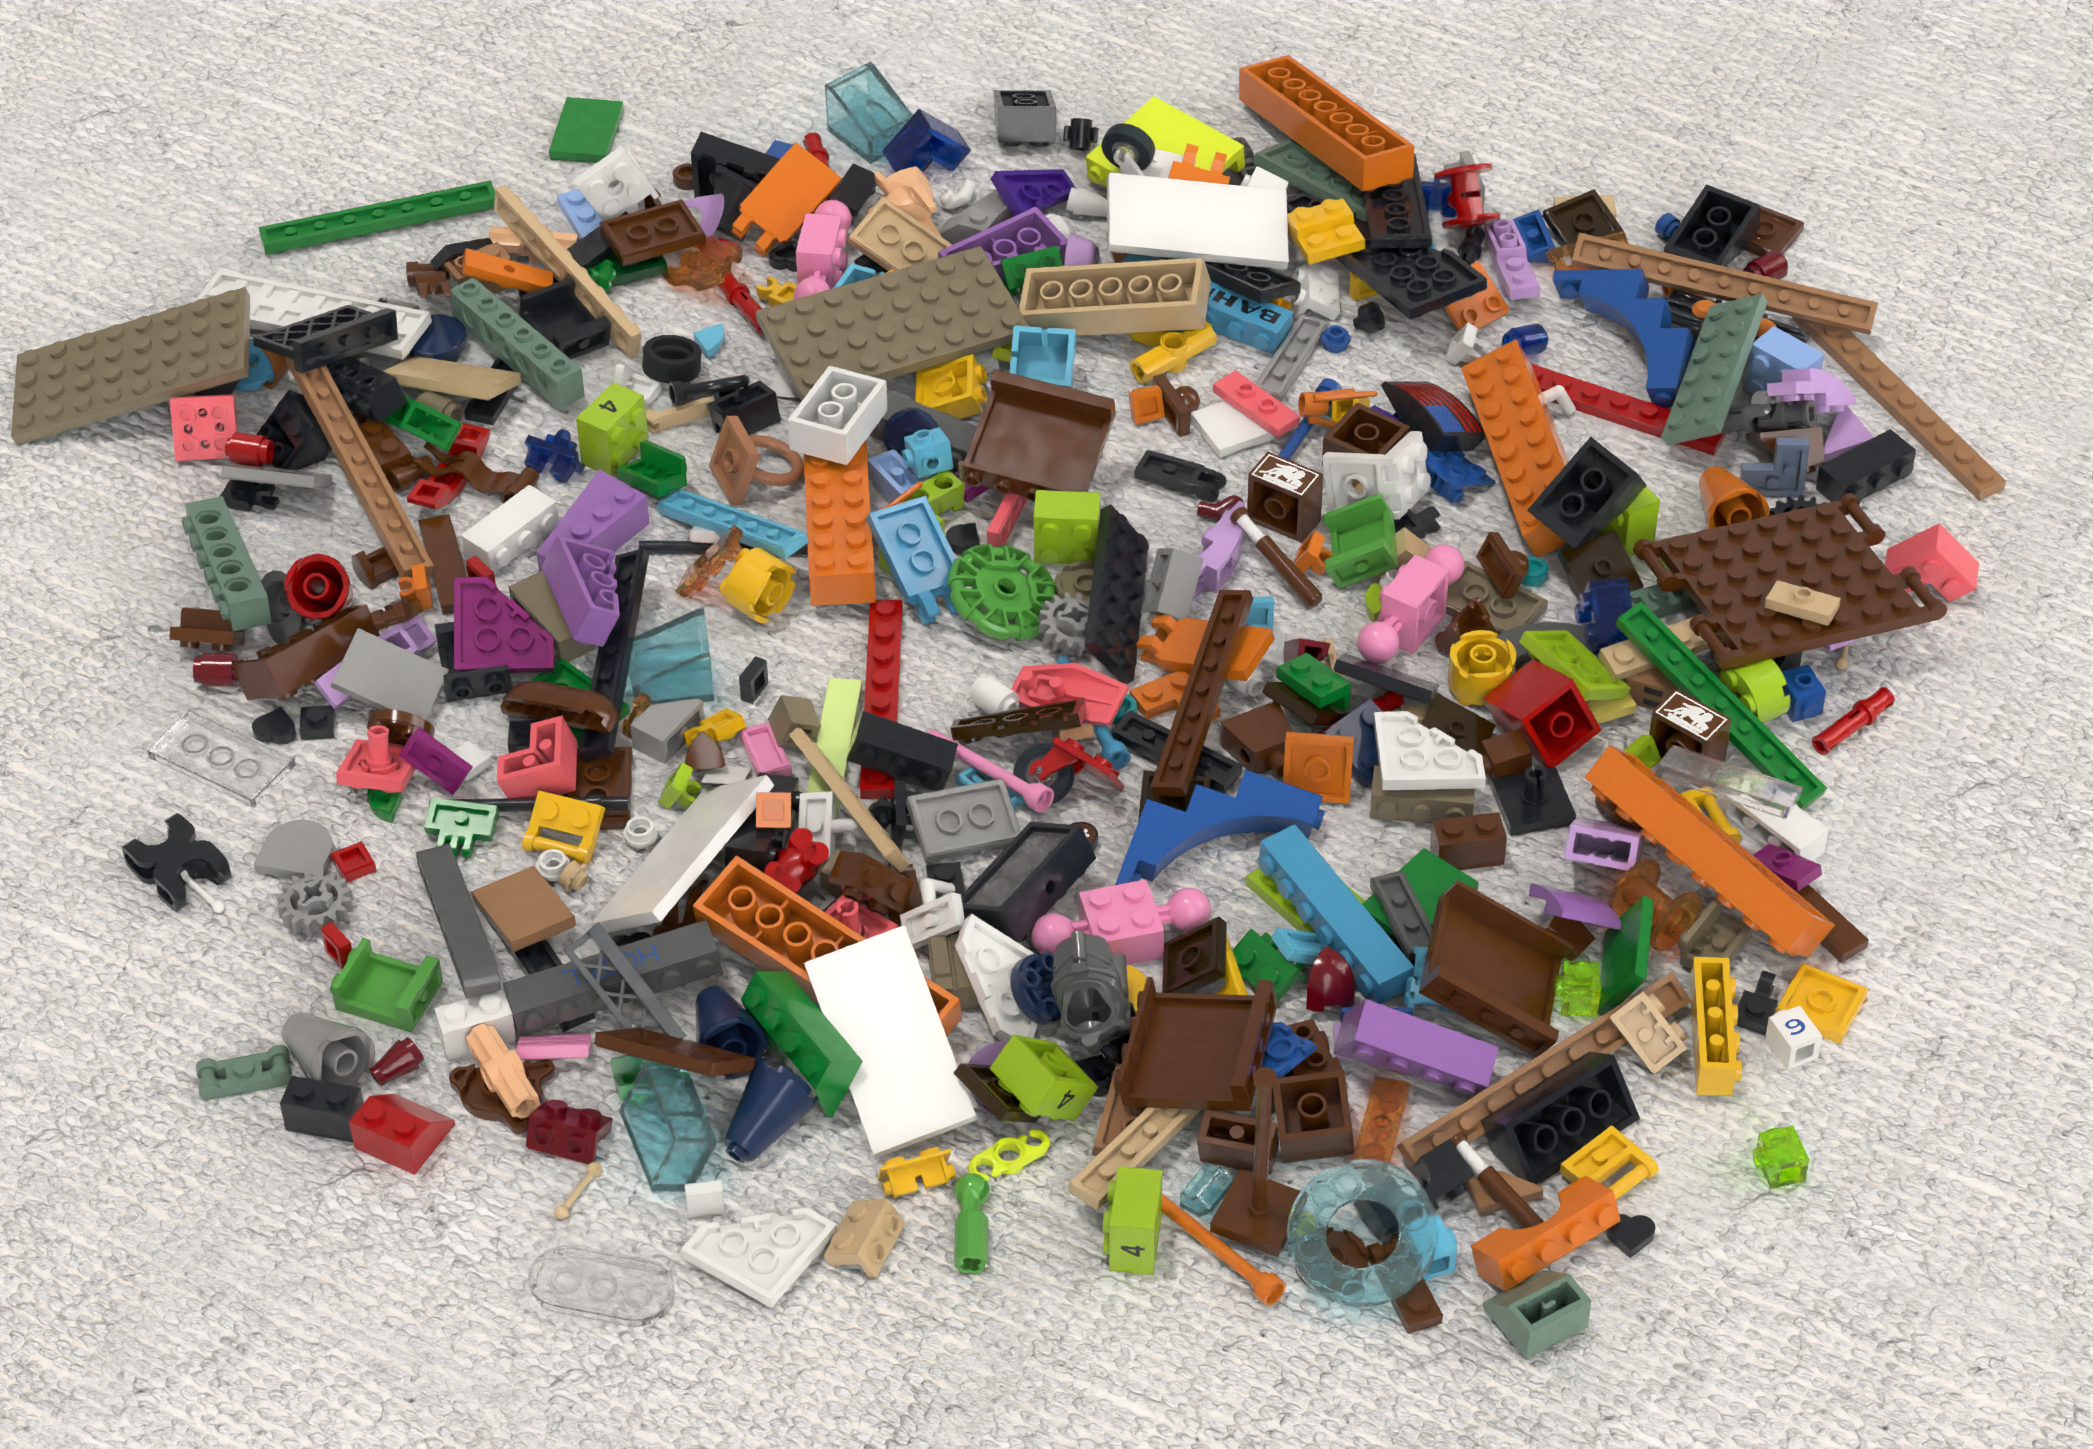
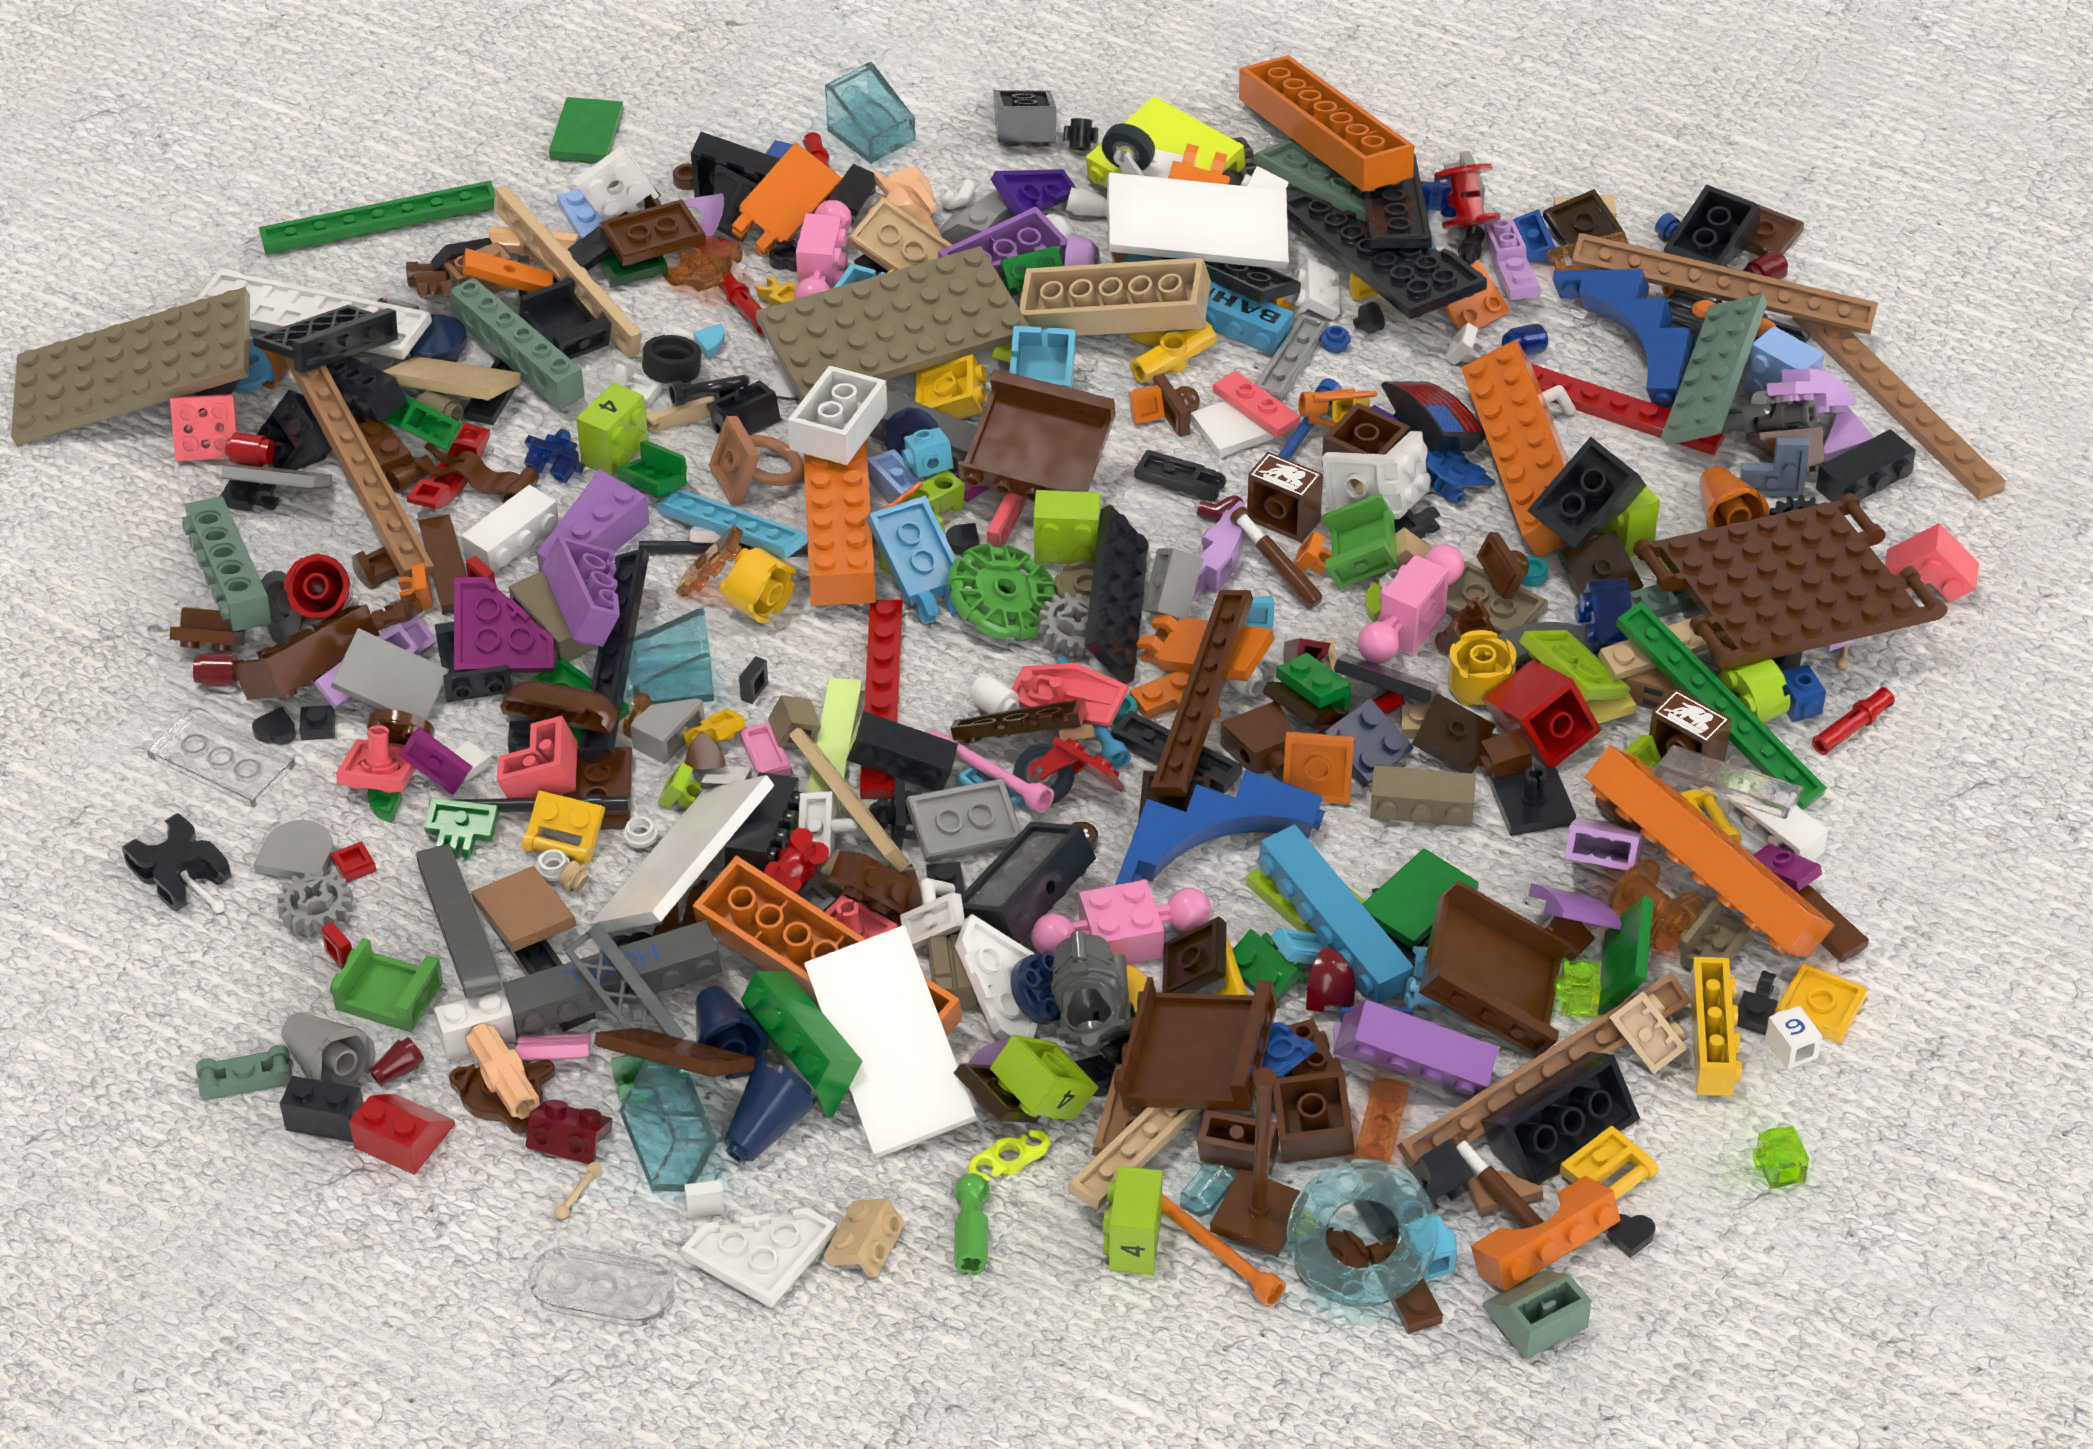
(603, 274): green plant -> none
(773, 809): orange tile -> none
(902, 1173): yellow hinge -> none
(925, 141): clear blue brick -> none
(1325, 231): yellow plate -> none
(1402, 911): dark grey tile -> none
(1421, 757): white plate -> none
(1469, 840): reddish brown brick -> none
(1802, 602): tan plate -> none

